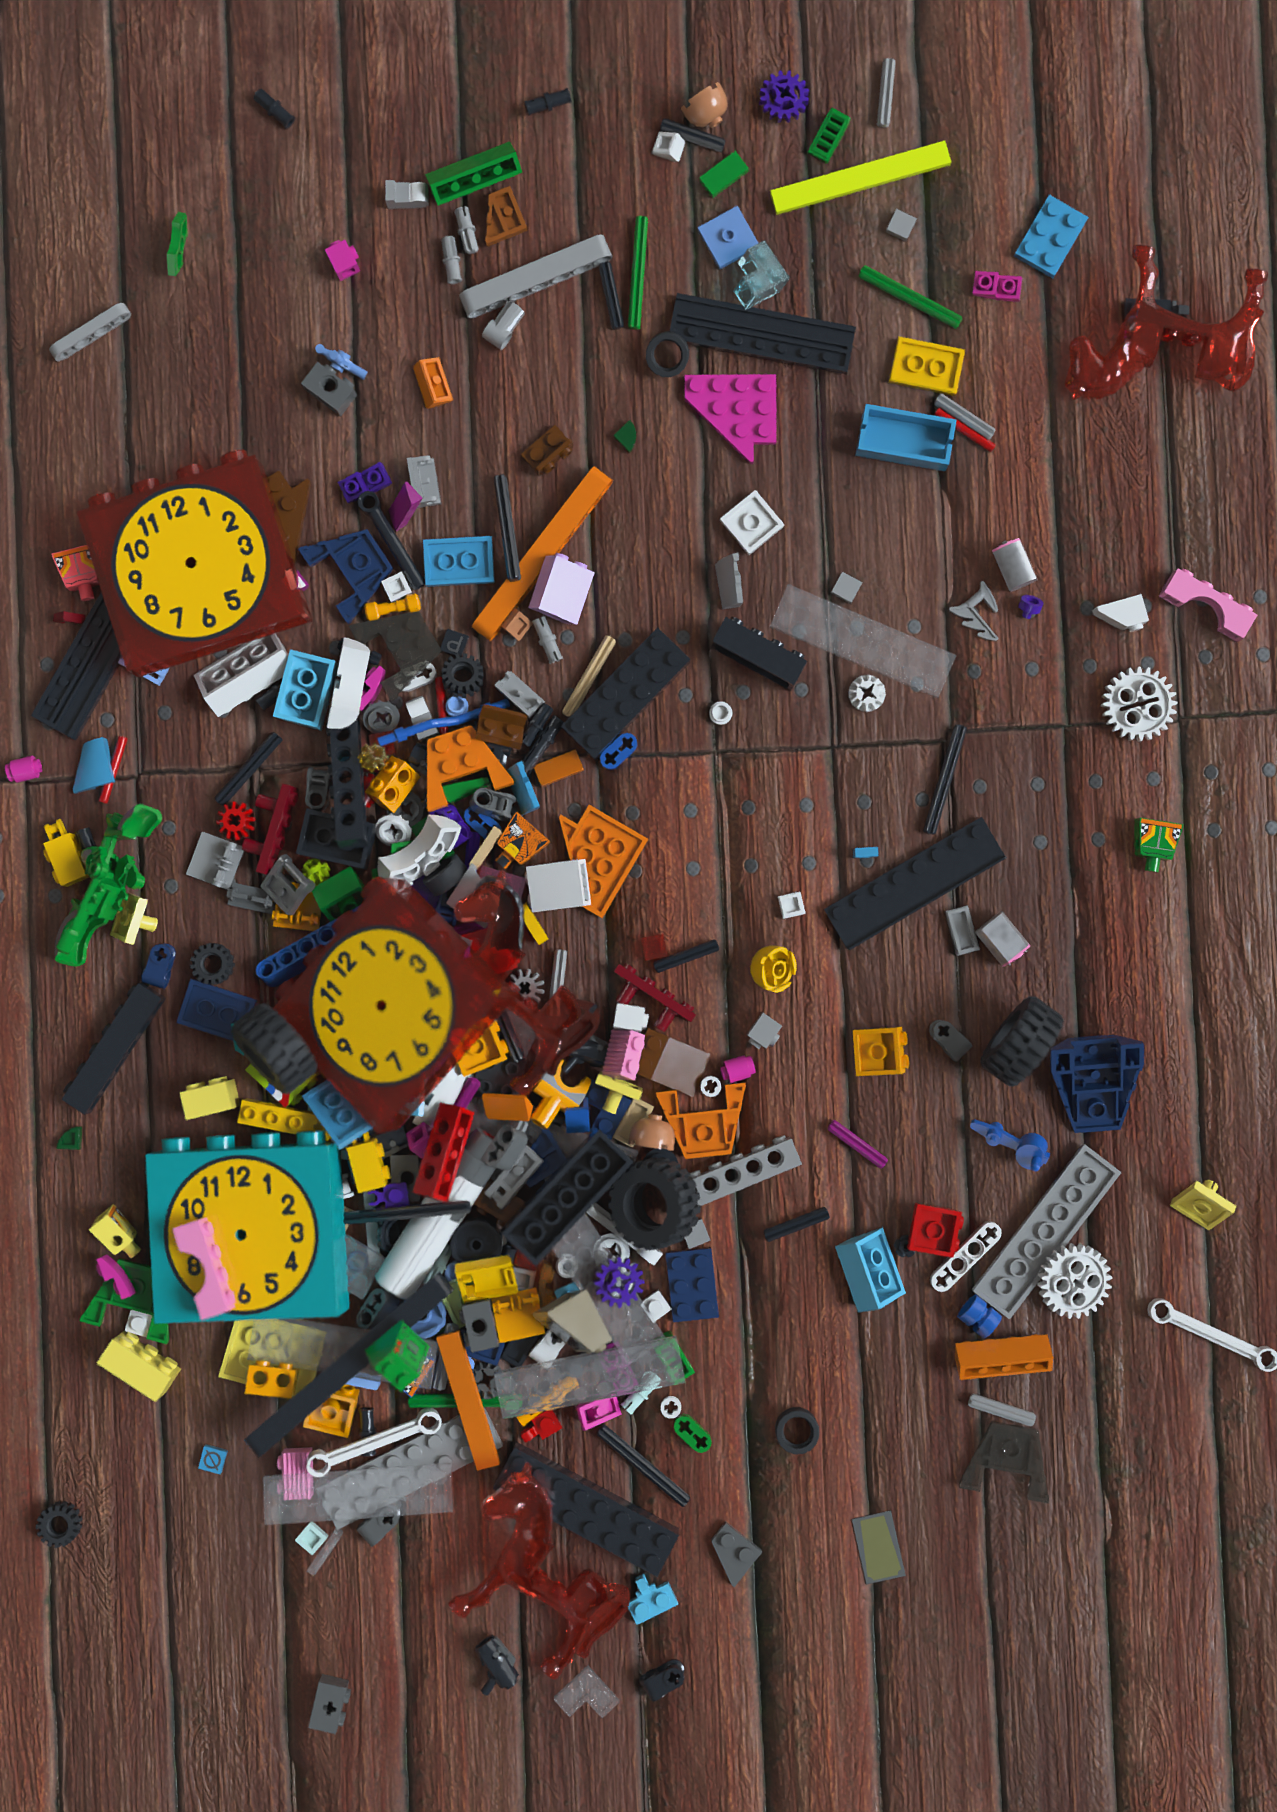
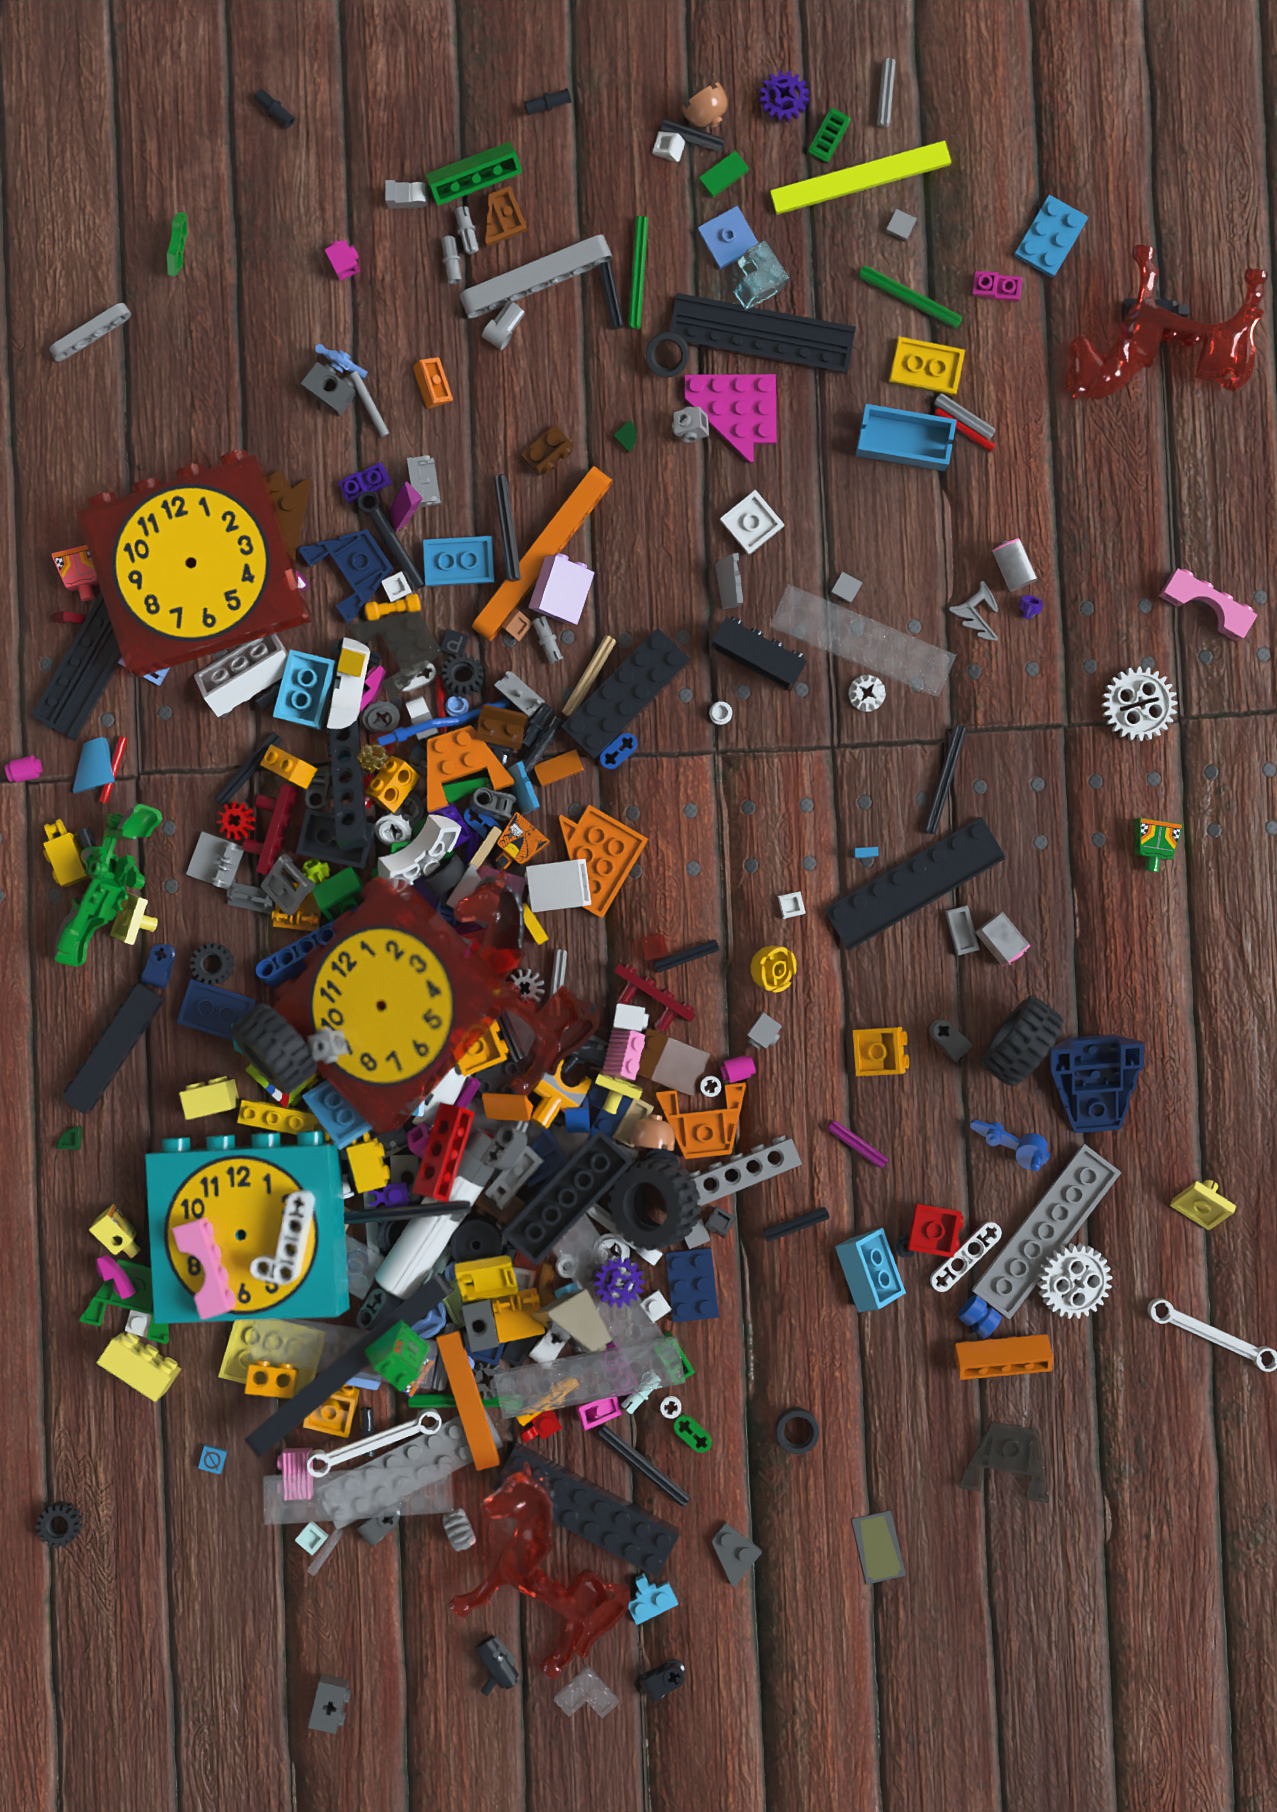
(288, 766): none -> light orange brick
(288, 1235): none -> white beam
(327, 1045): none -> light grey brick
(351, 662): none -> yellow slope
(369, 404): none -> light grey bar
(459, 1529): none -> light grey gear
(690, 424): none -> light grey brick
(720, 1222): none -> black tile
(1001, 1409): light grey axle -> none
(1124, 614): white slope -> none

